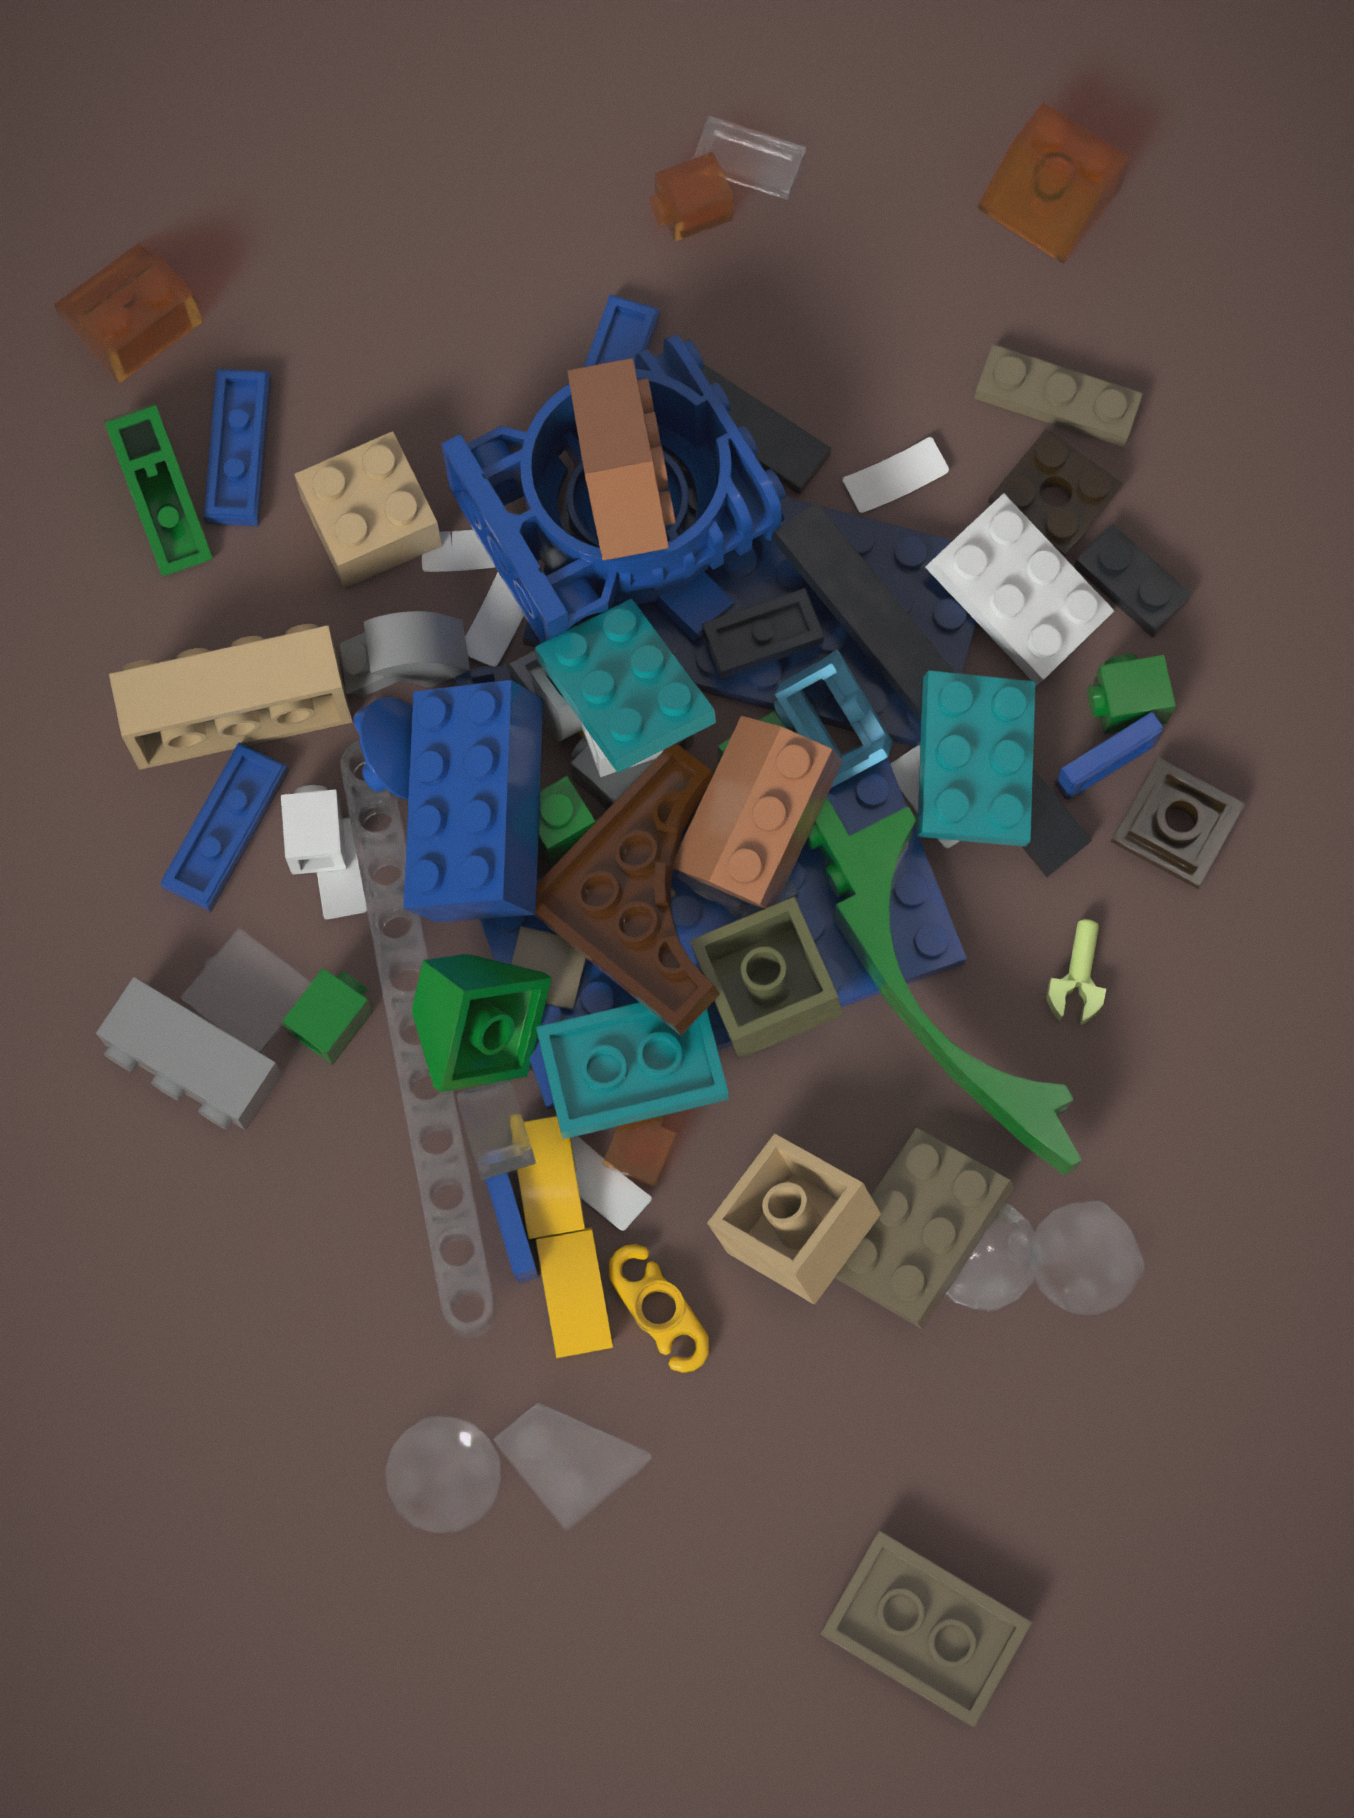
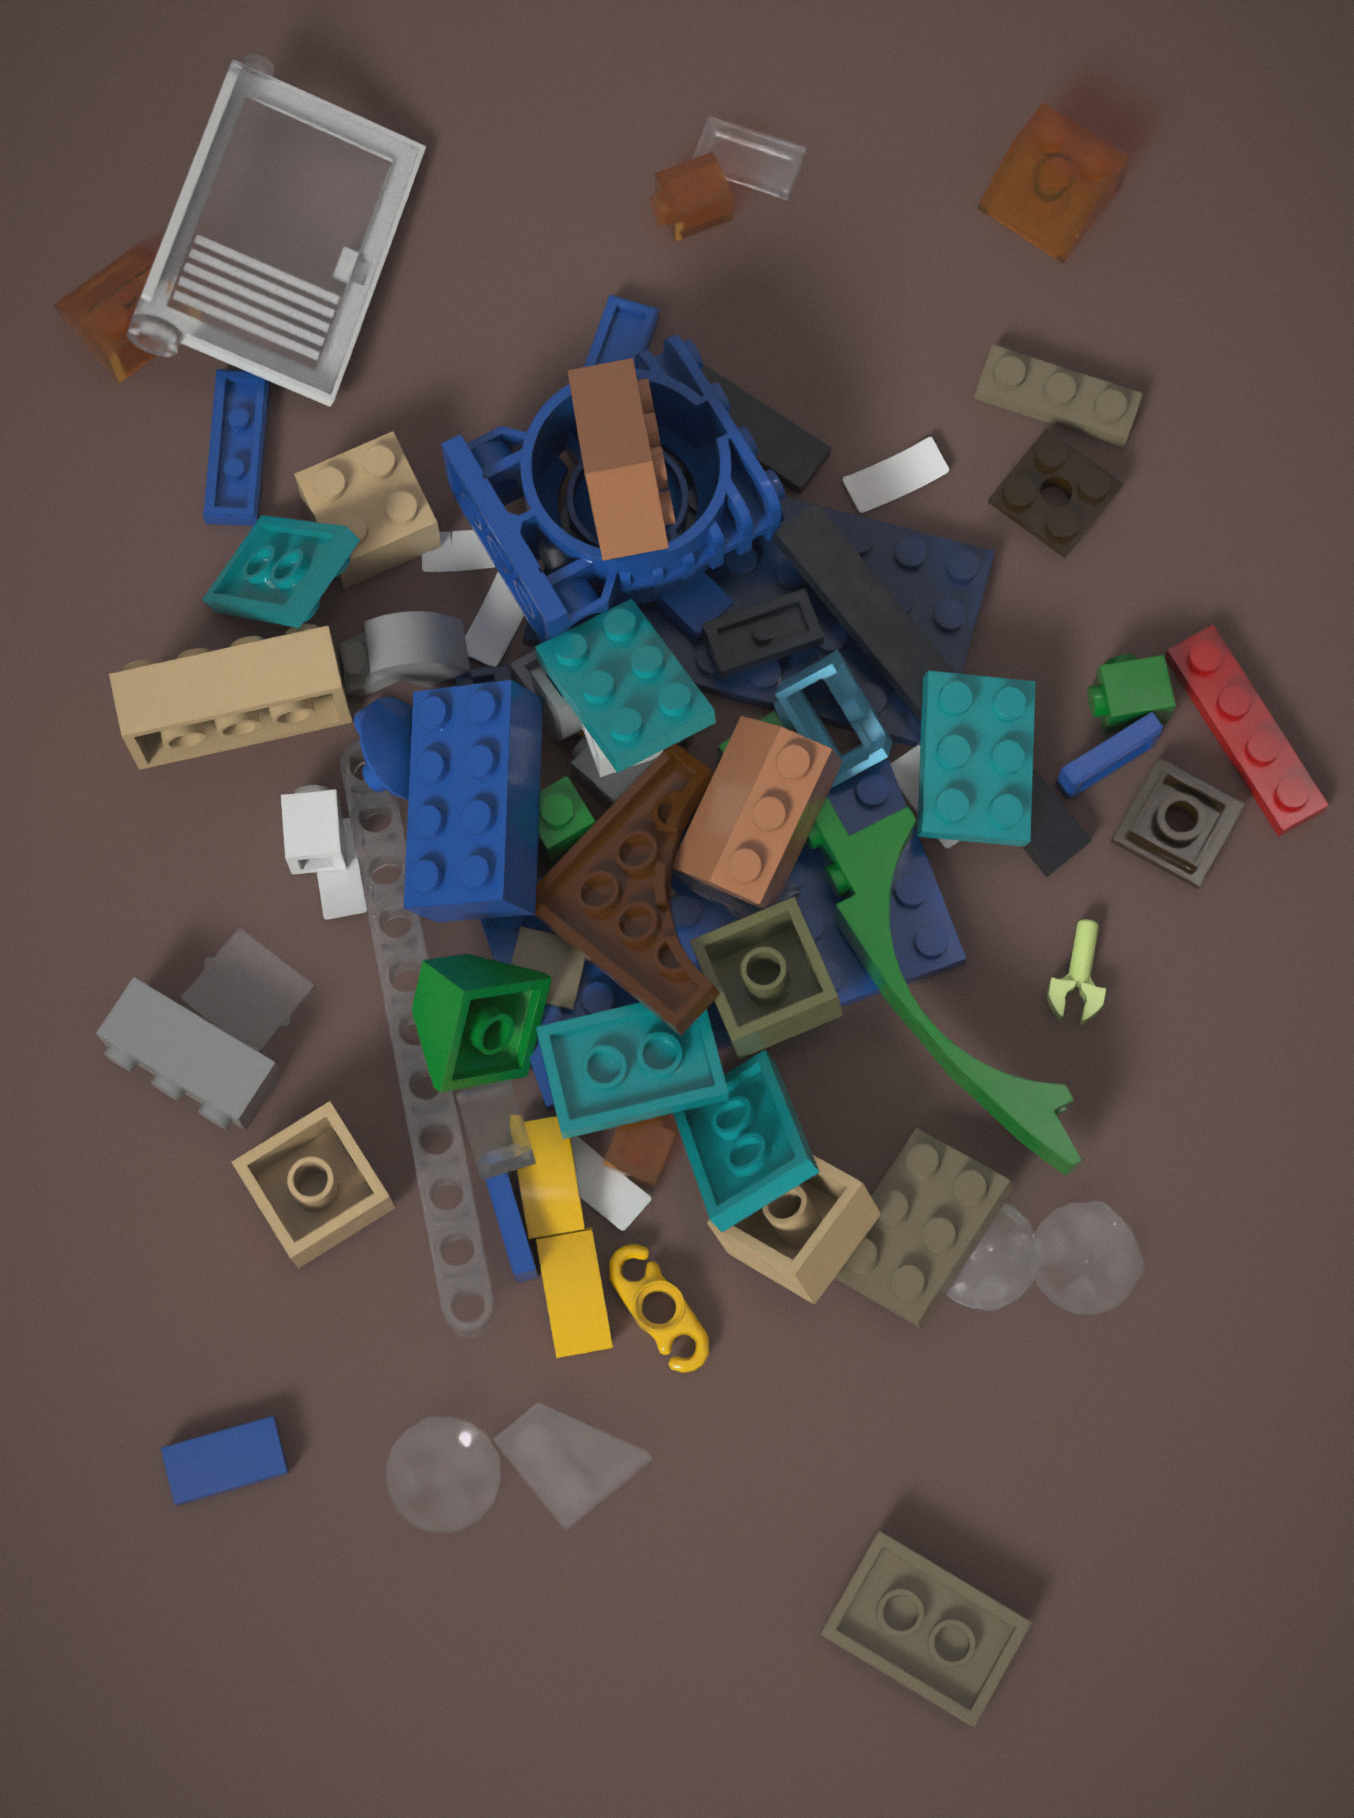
(158, 489): green slope -> none
(224, 827): blue tile -> none
(225, 1460): none -> blue tile
(277, 234): none -> clear door
(282, 570): none -> teal plate
(313, 1184): none -> tan brick
(329, 1014): green brick -> none
(748, 1145): none -> teal plate
(1020, 589): white plate -> none
(1132, 580): black plate -> none
(1246, 730): none -> red plate

